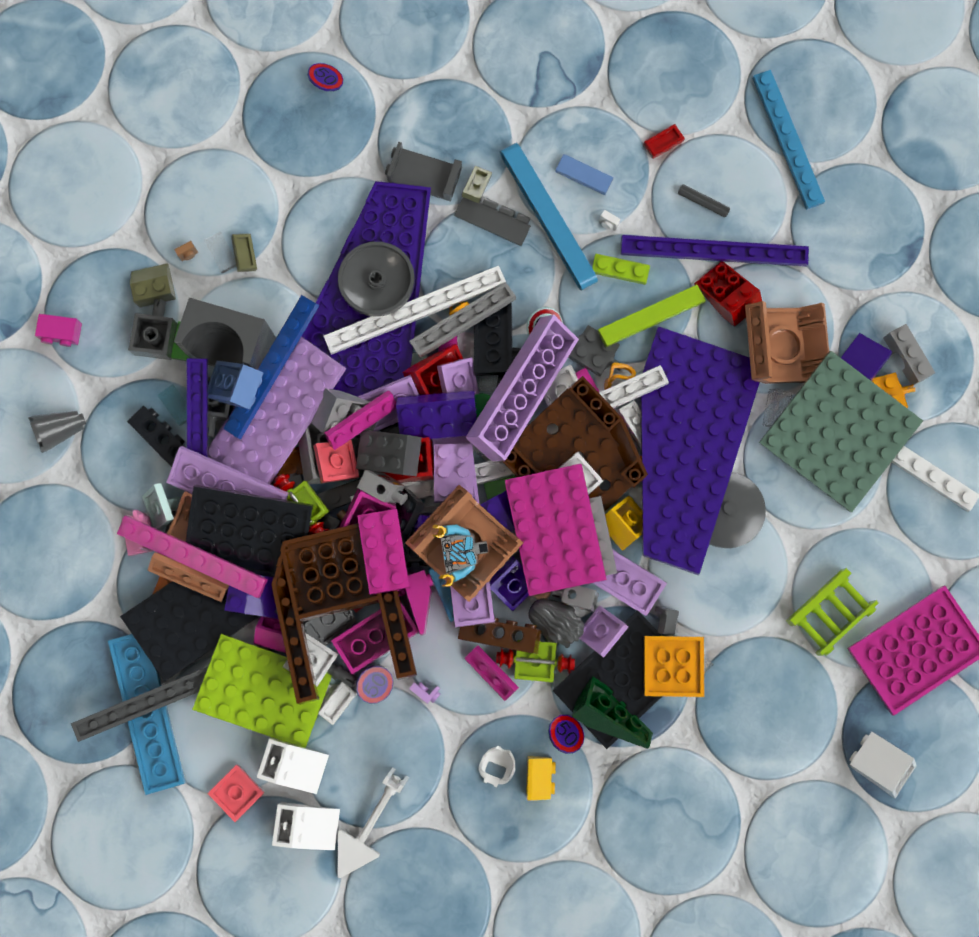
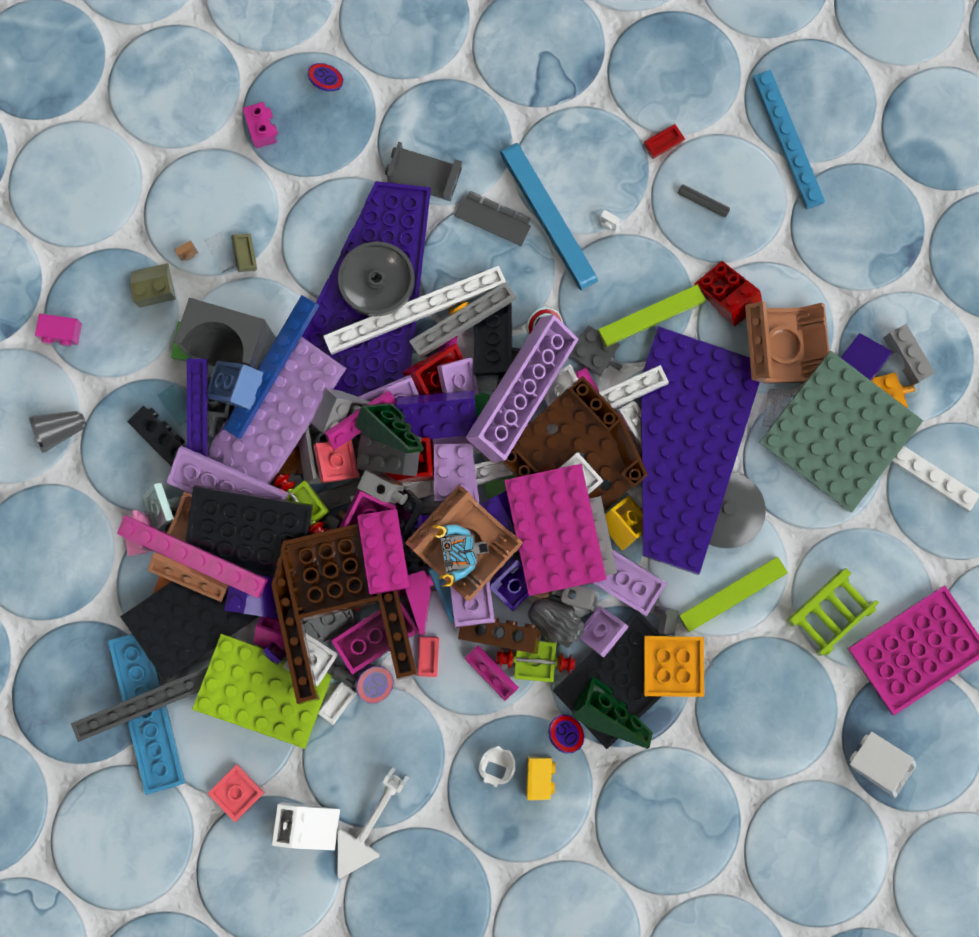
(146, 327): dark grey brick -> none
(259, 124): none -> dark pink brick
(274, 653): none -> slope
(292, 766): white slope -> none
(387, 425): none -> dark green wedge
(421, 691): lavender bracket -> none
(428, 656): none -> coral tile
(476, 184): plate -> none
(584, 174): medium blue tile -> none
(608, 382): light orange piece -> none
(620, 269): lime plate -> none
(714, 250): dark purple plate -> none
(733, 594): none -> lime tile

